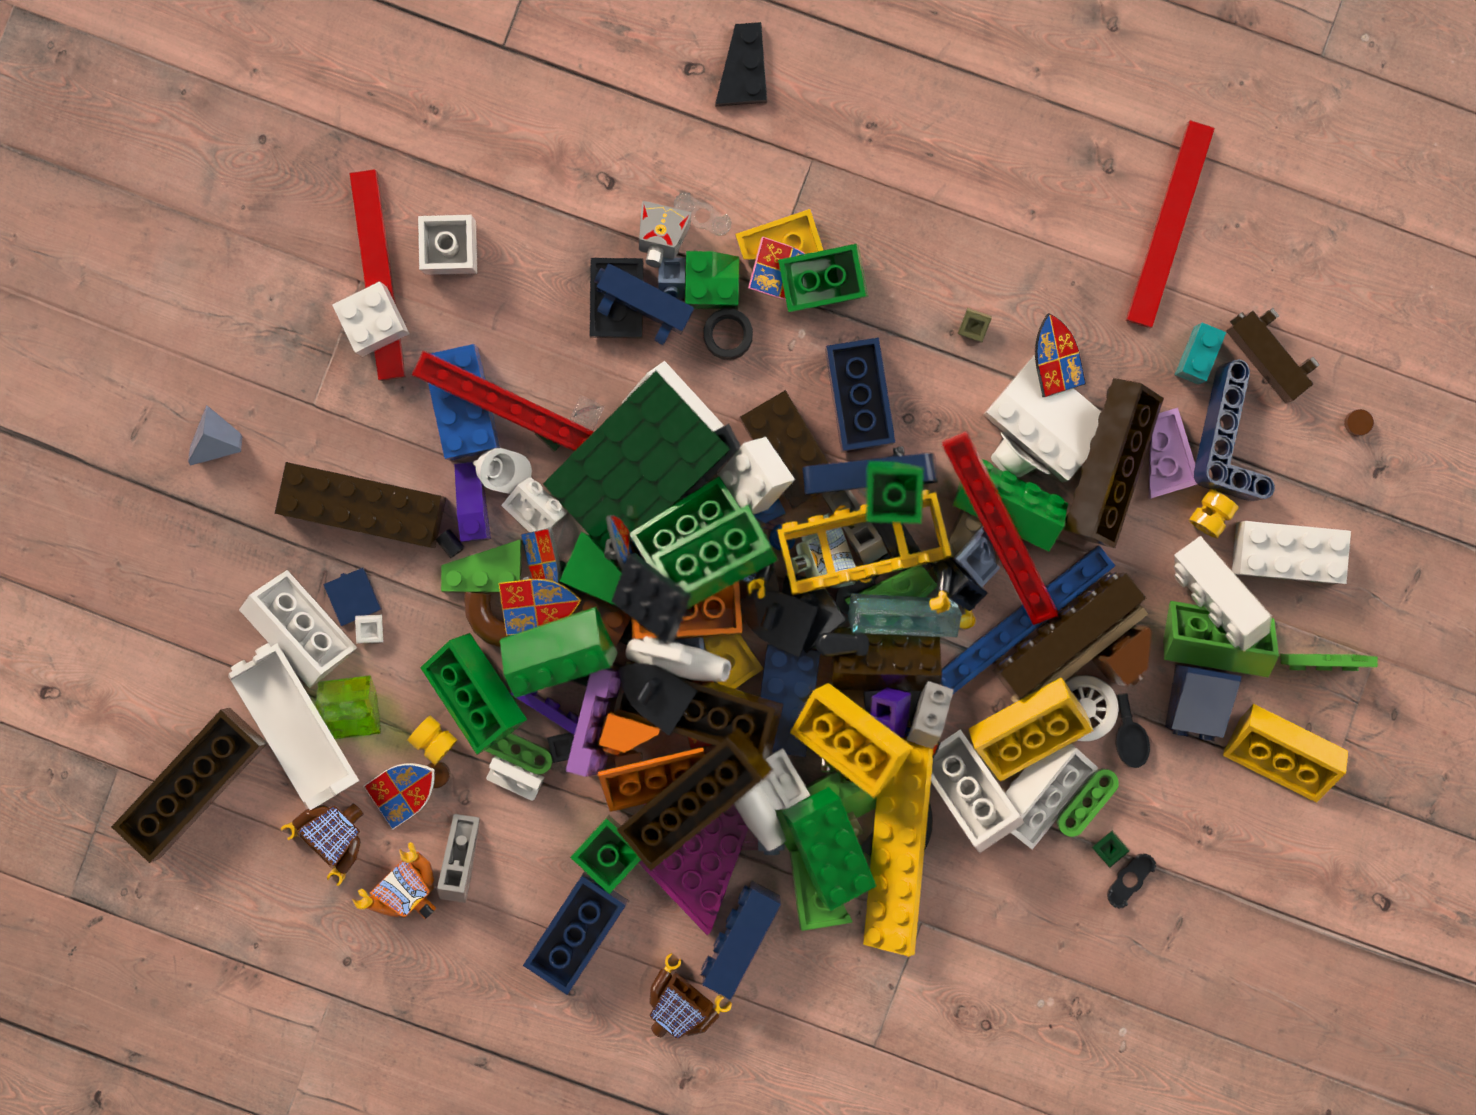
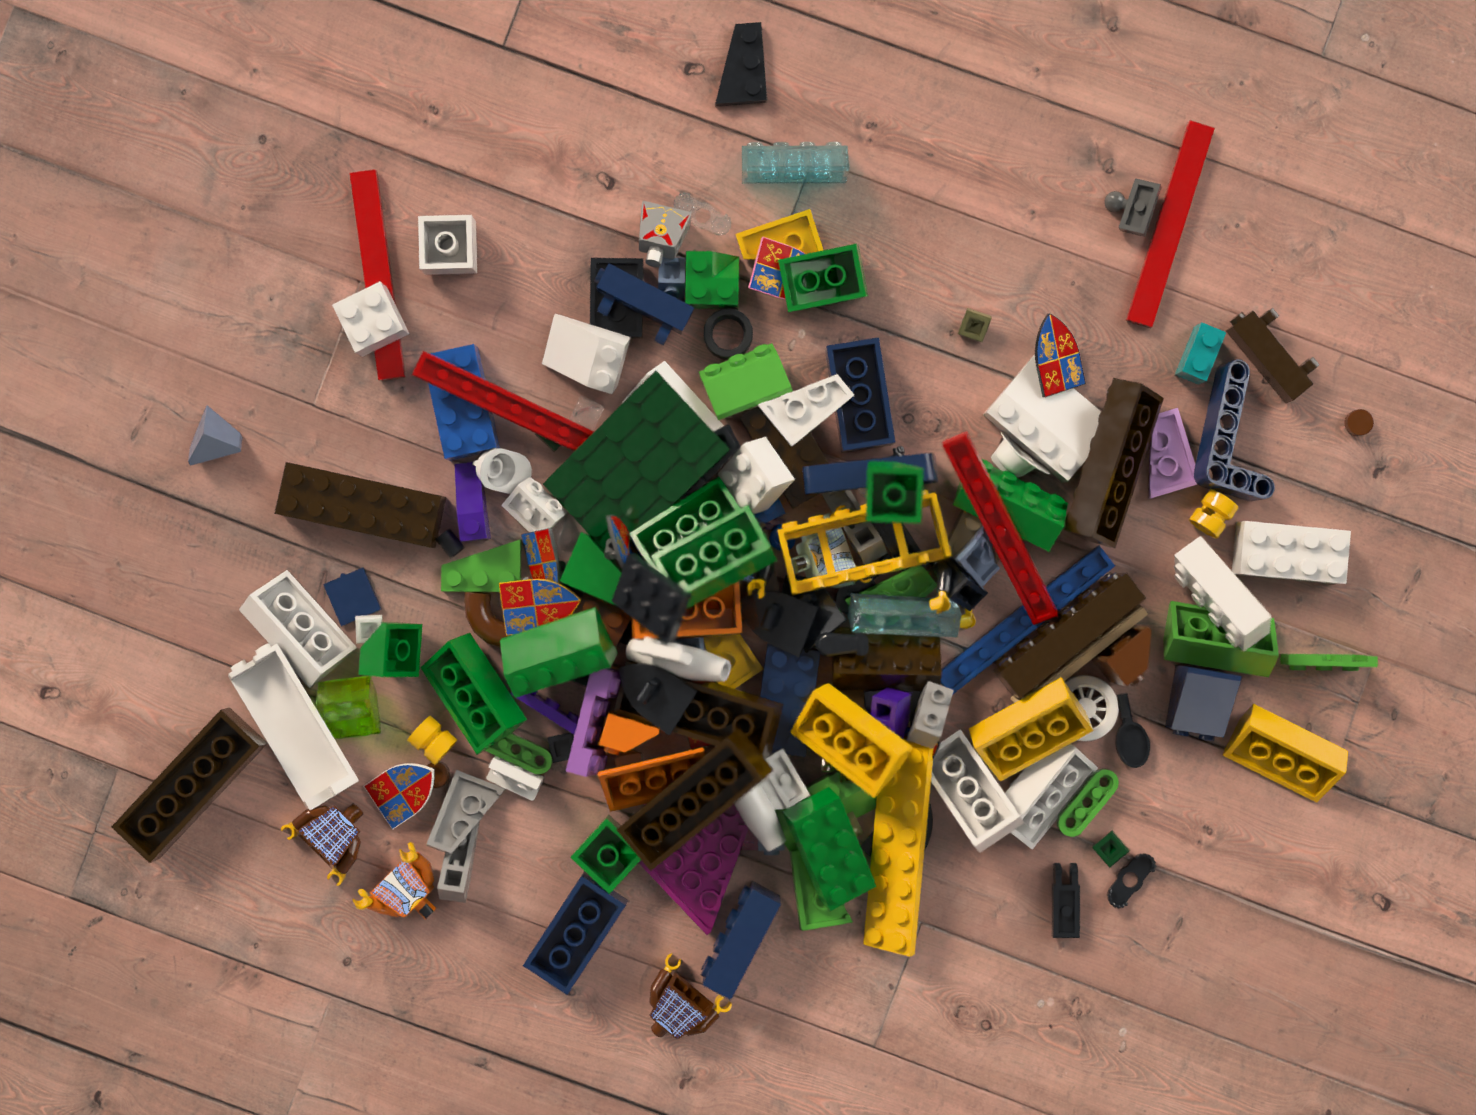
(392, 651): none -> green slope
(462, 809): none -> light grey wing
(586, 353): none -> white slope
(745, 381): none -> bright green slope
(795, 163): none -> clear light blue slope
(804, 409): none -> white wing
(1065, 903): none -> black hinge
(1137, 207): none -> dark grey plate

